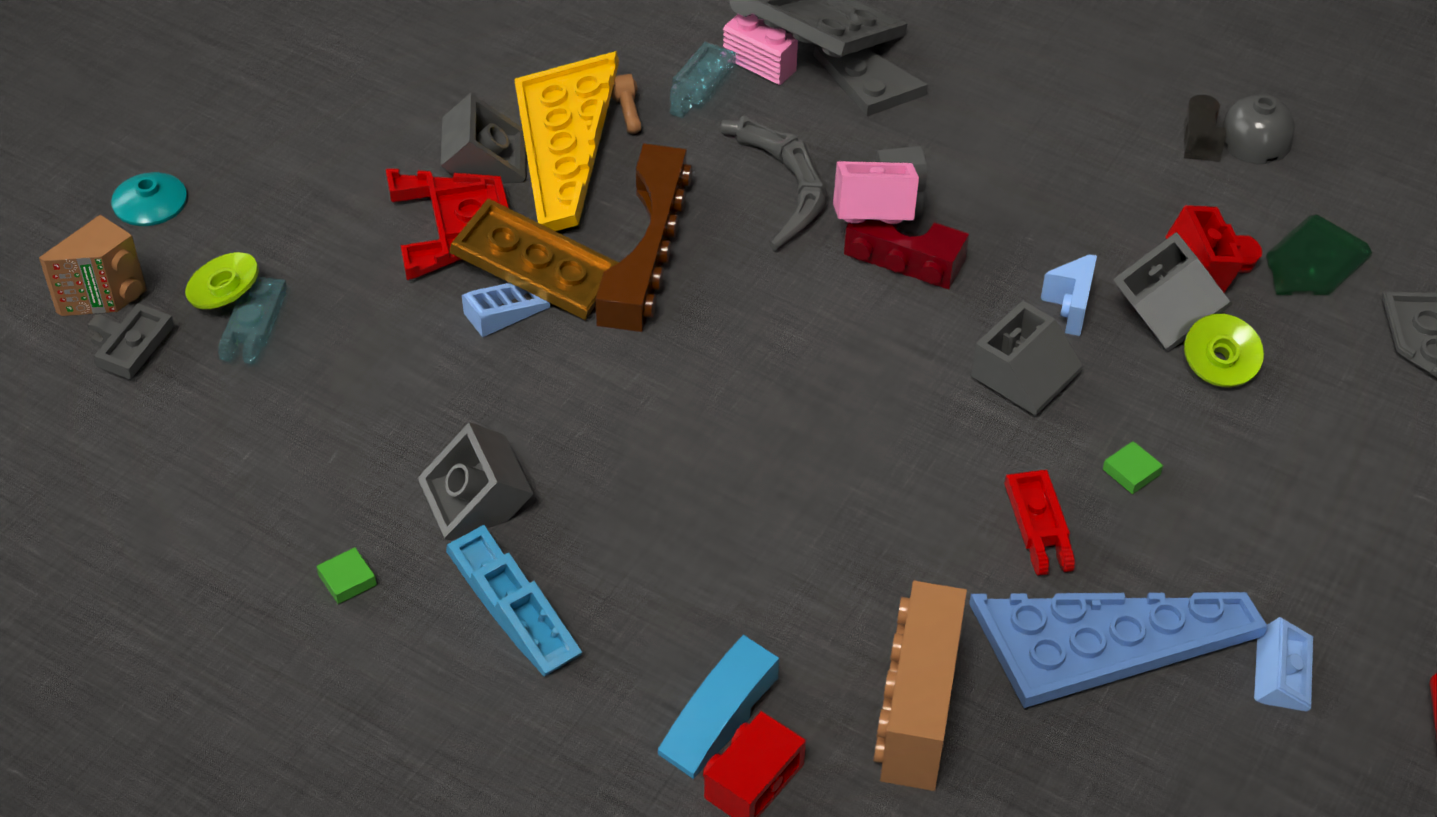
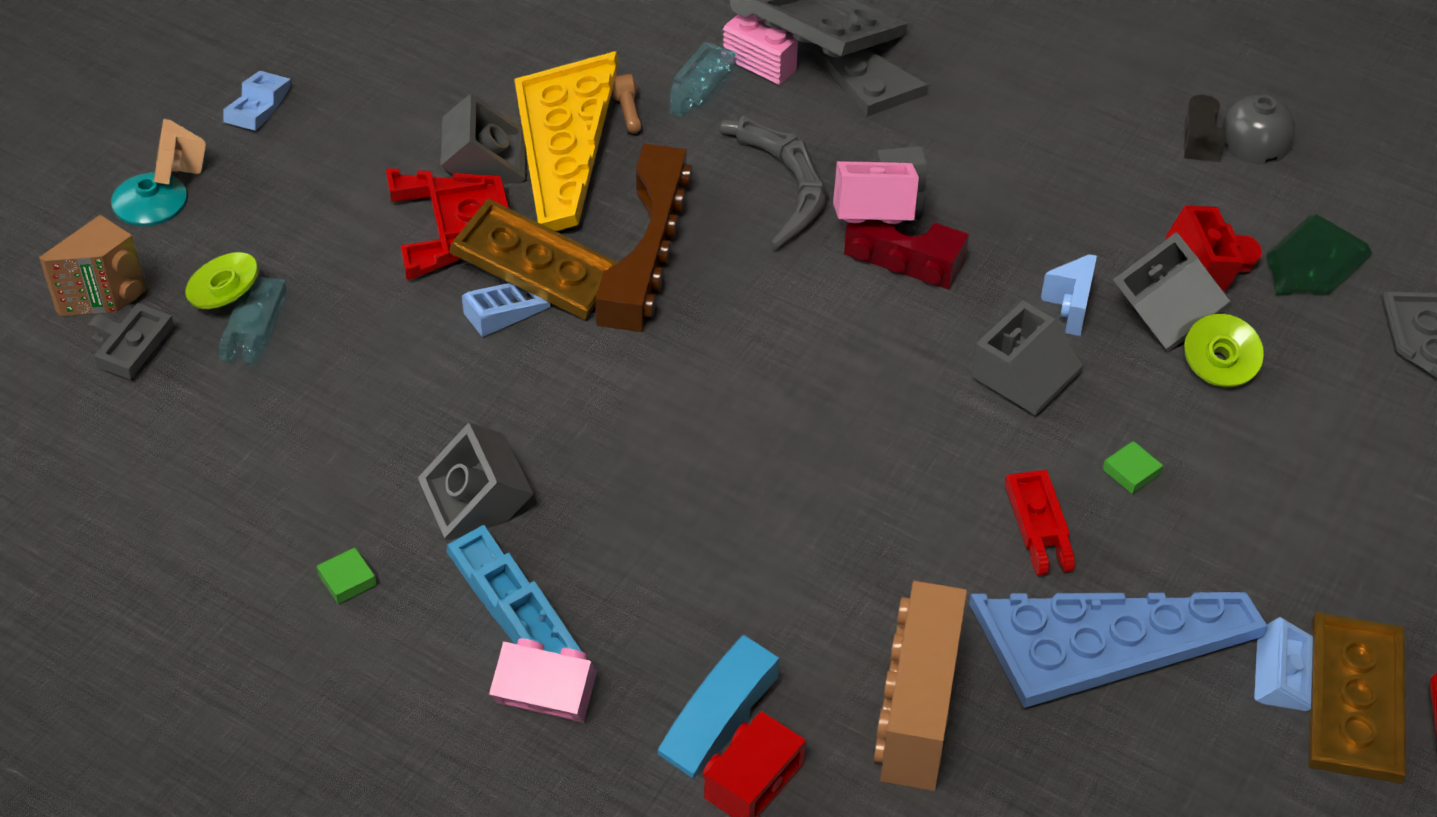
(178, 152): none -> light nougat slope
(259, 100): none -> light blue slope
(543, 680): none -> bright pink brick
(1358, 698): none -> pearl gold tile

